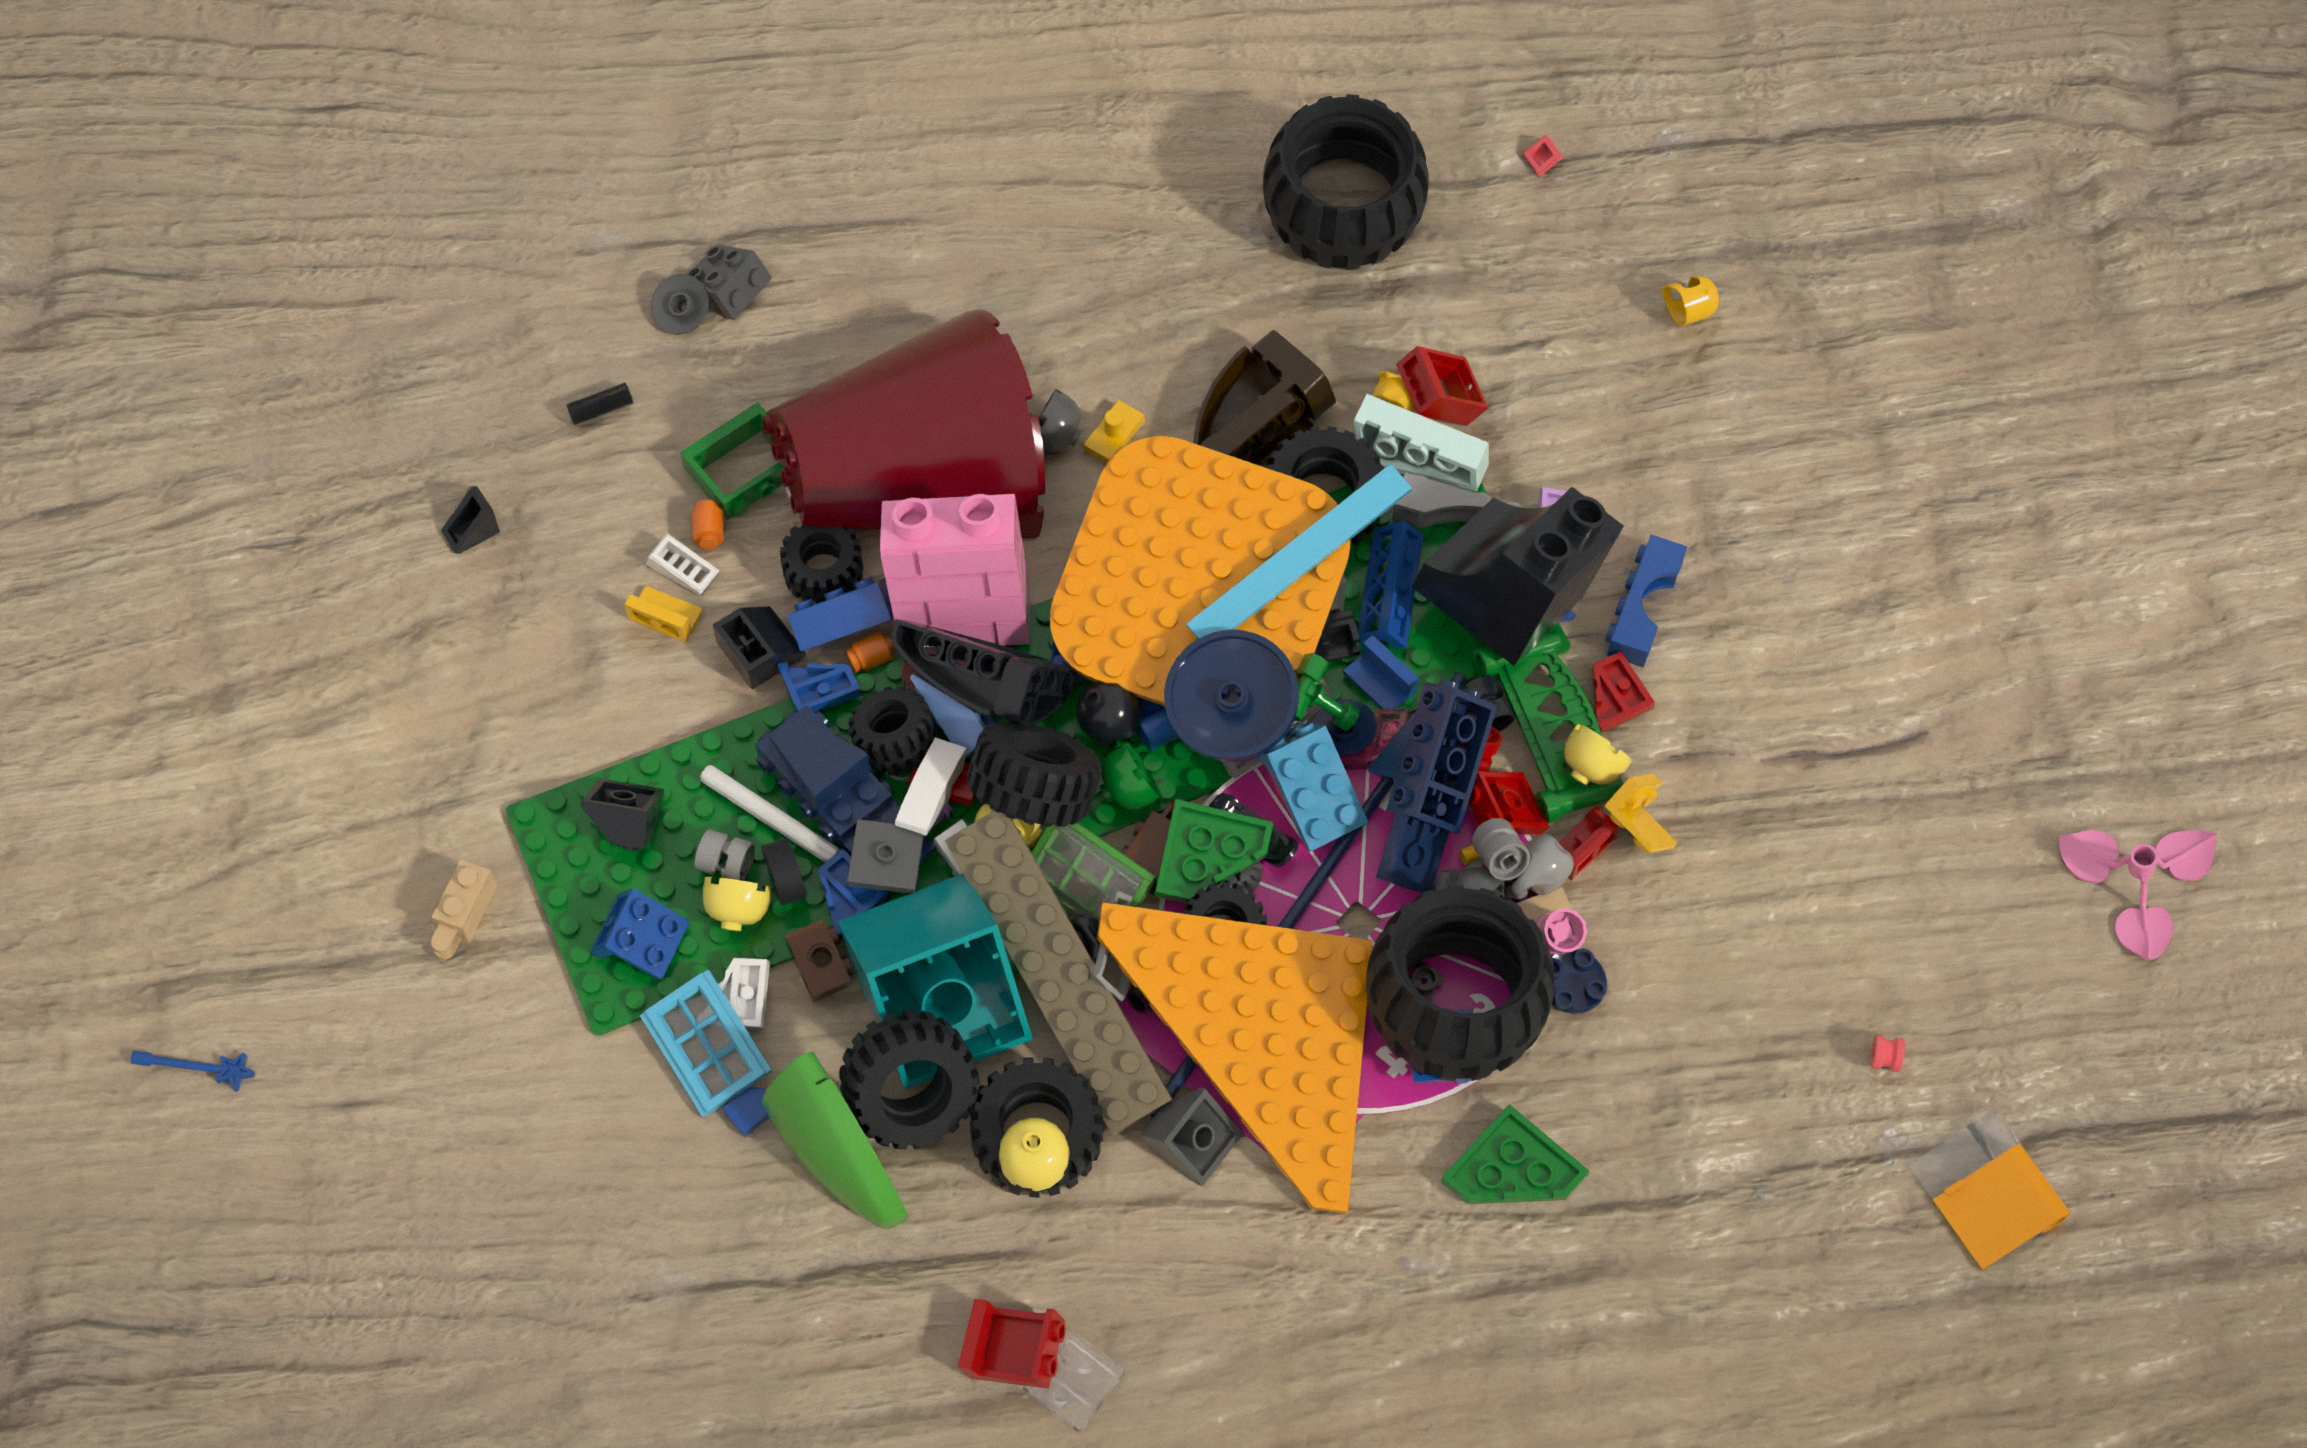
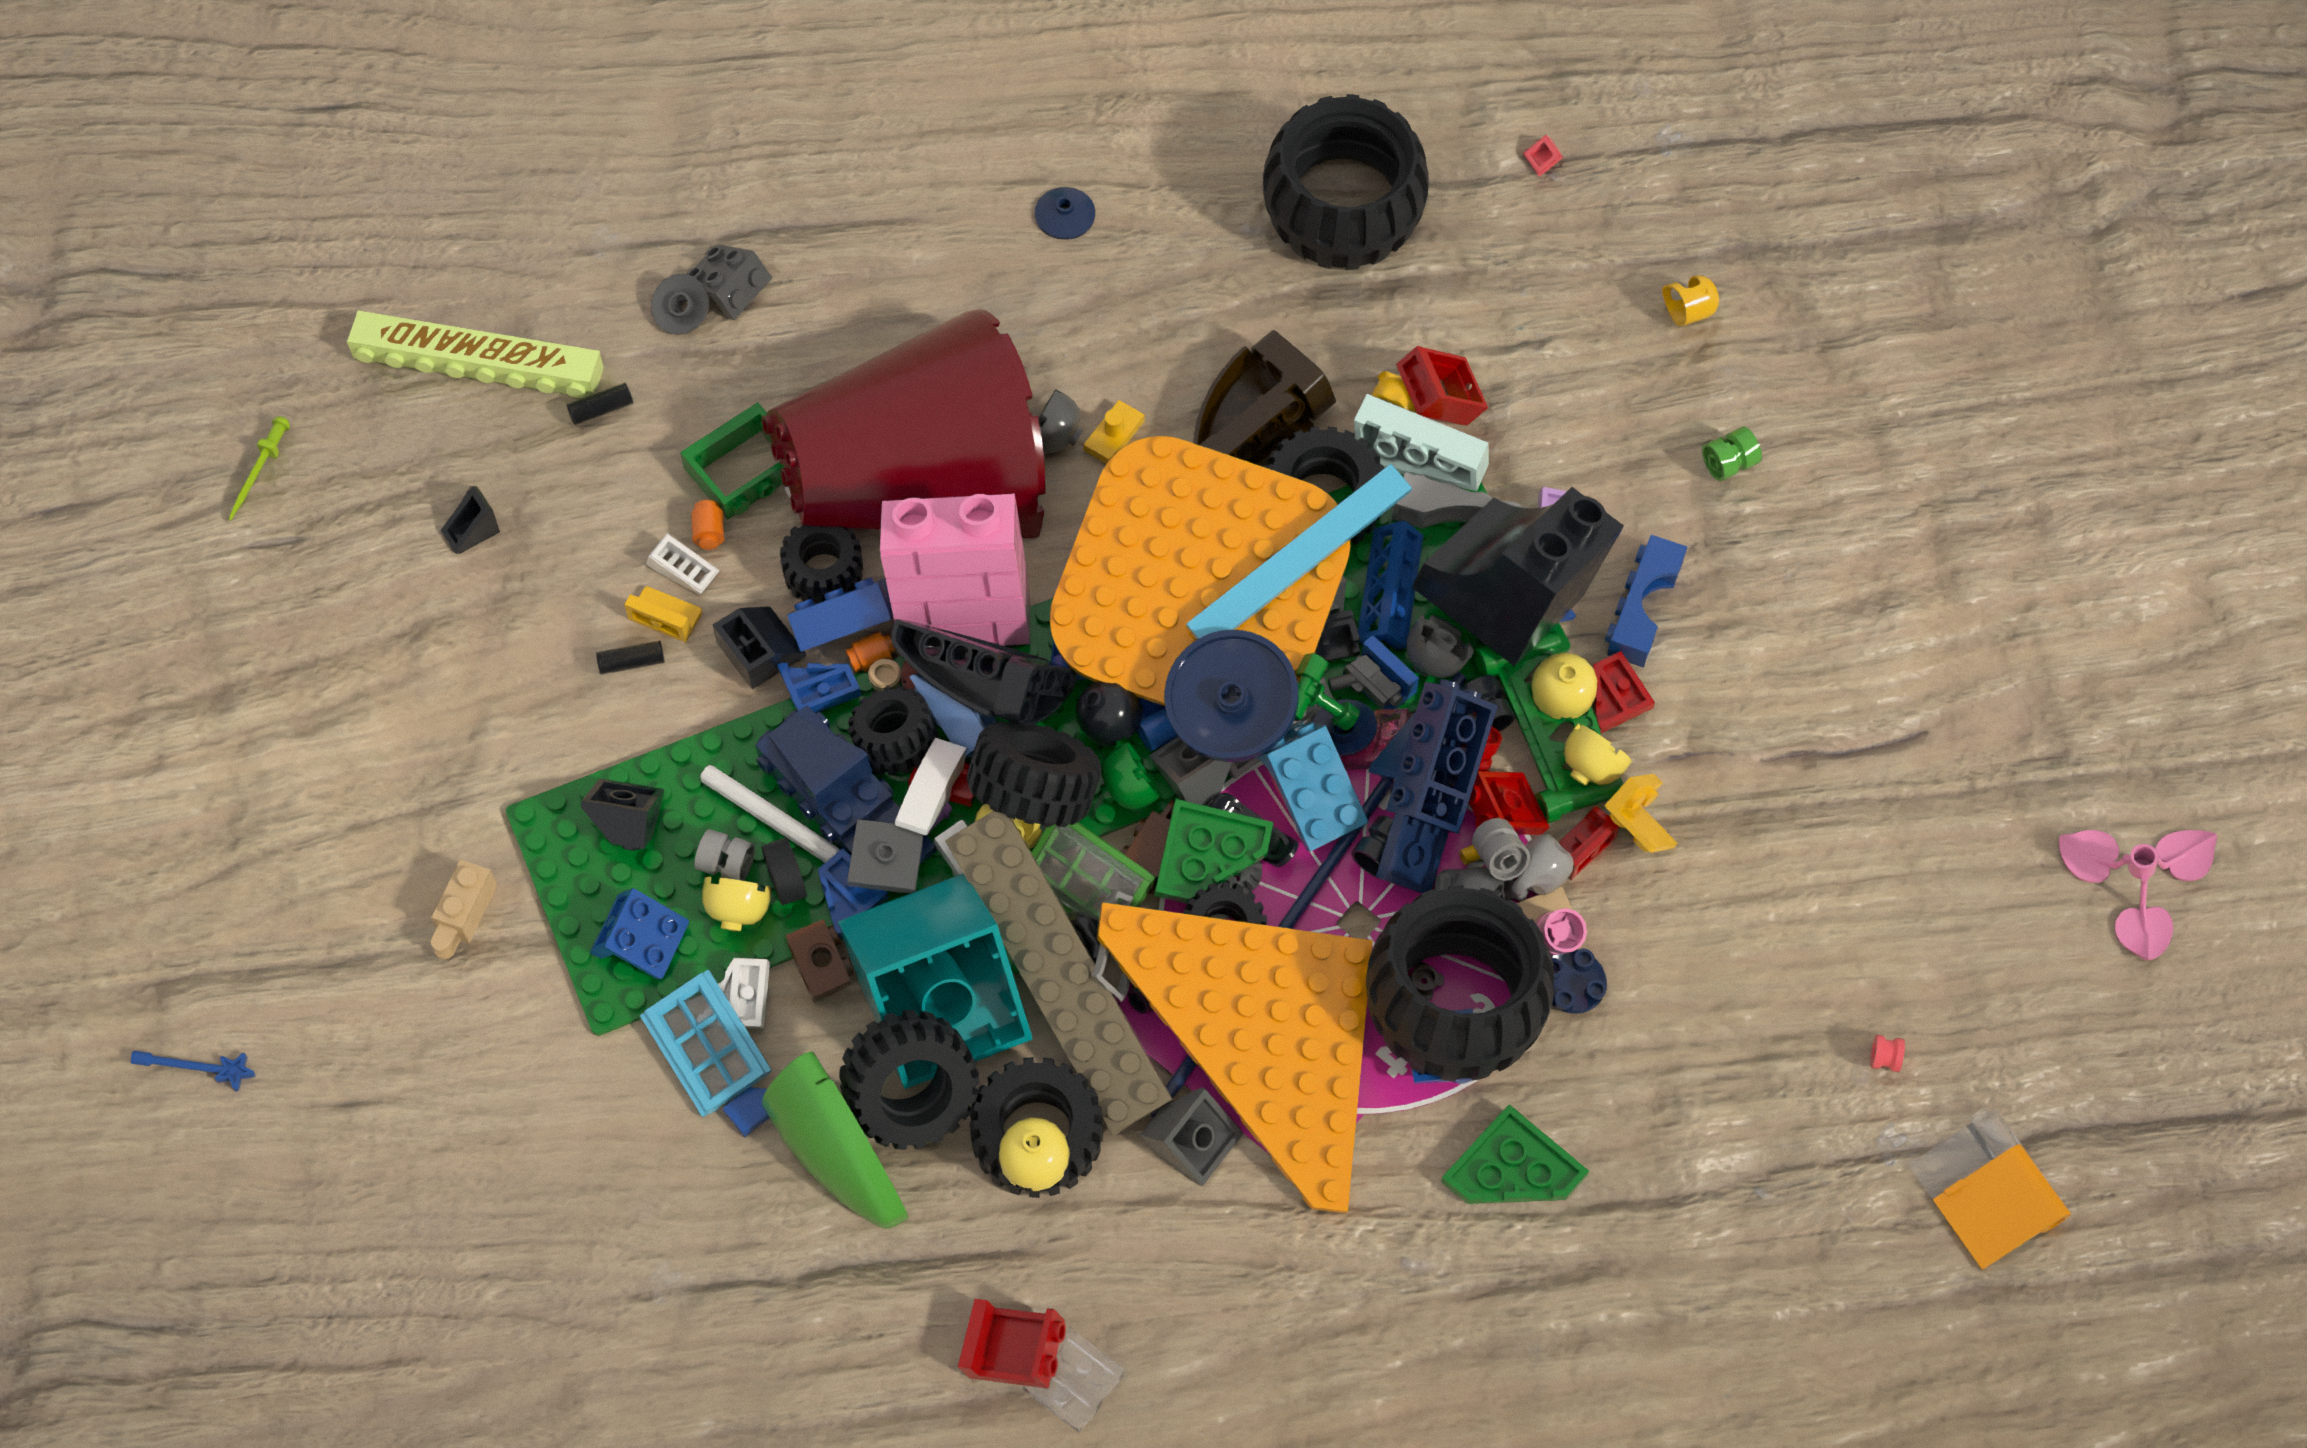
(267, 448): none -> lime sword
(475, 354): none -> yellowish green brick
(636, 662): none -> black piece
(884, 674): none -> tan tile
(1068, 222): none -> dark blue dish
(1190, 774): none -> dark grey slope
(1367, 677): none -> dark grey piece
(1370, 849): none -> black wheel
(1437, 648): none -> dark grey cylinder
(1564, 686): none -> light yellow cylinder
(1728, 455): none -> bright green wheel

